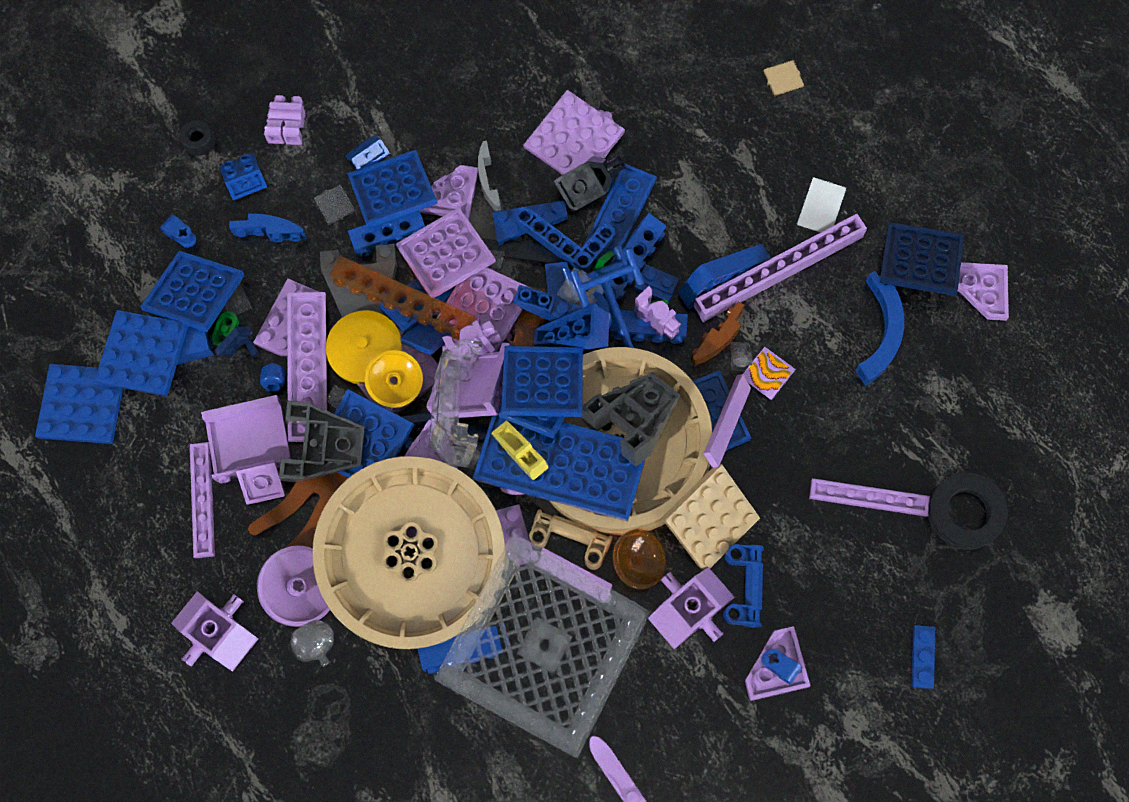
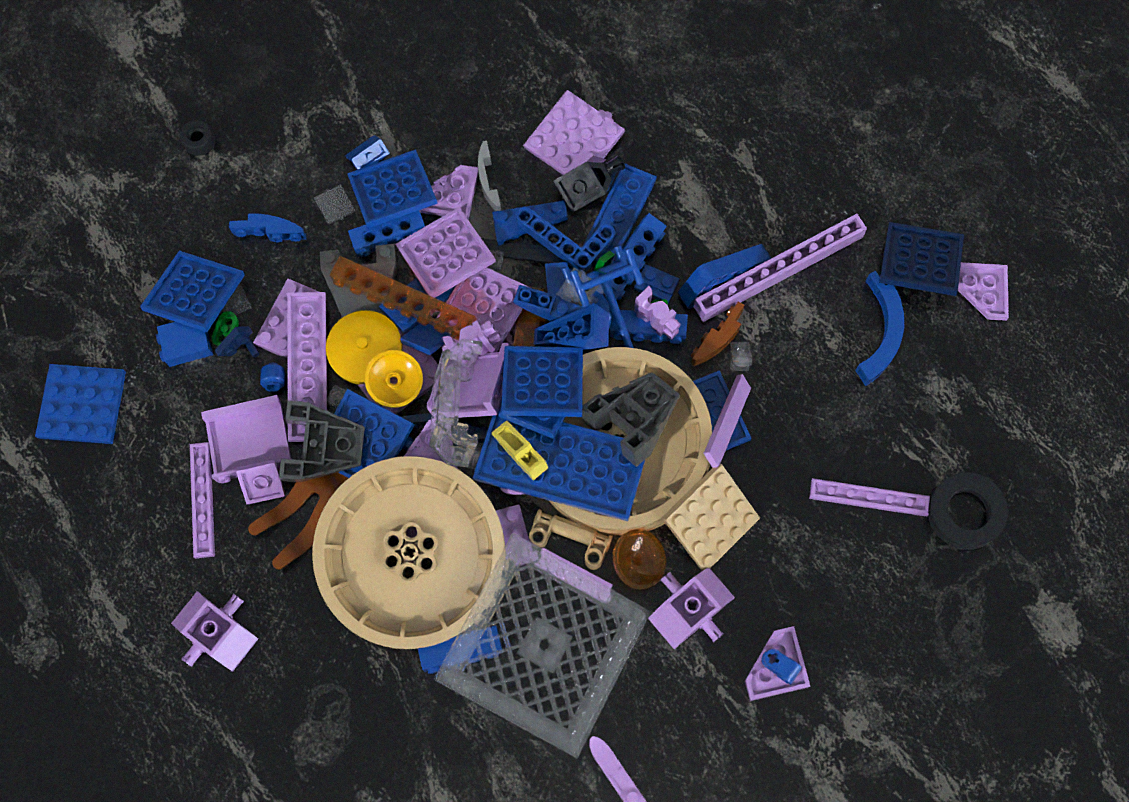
(141, 353): blue plate -> none
(180, 232): blue piece -> none
(243, 176): blue bracket -> none
(288, 116): lavender hips -> none
(290, 588): lavender dish -> none
(312, 642): clear piece -> none
(748, 614): blue piece -> none
(768, 373): slope -> none
(783, 78): tan piece -> none
(821, 205): white sticker -> none
(923, 657): blue plate -> none

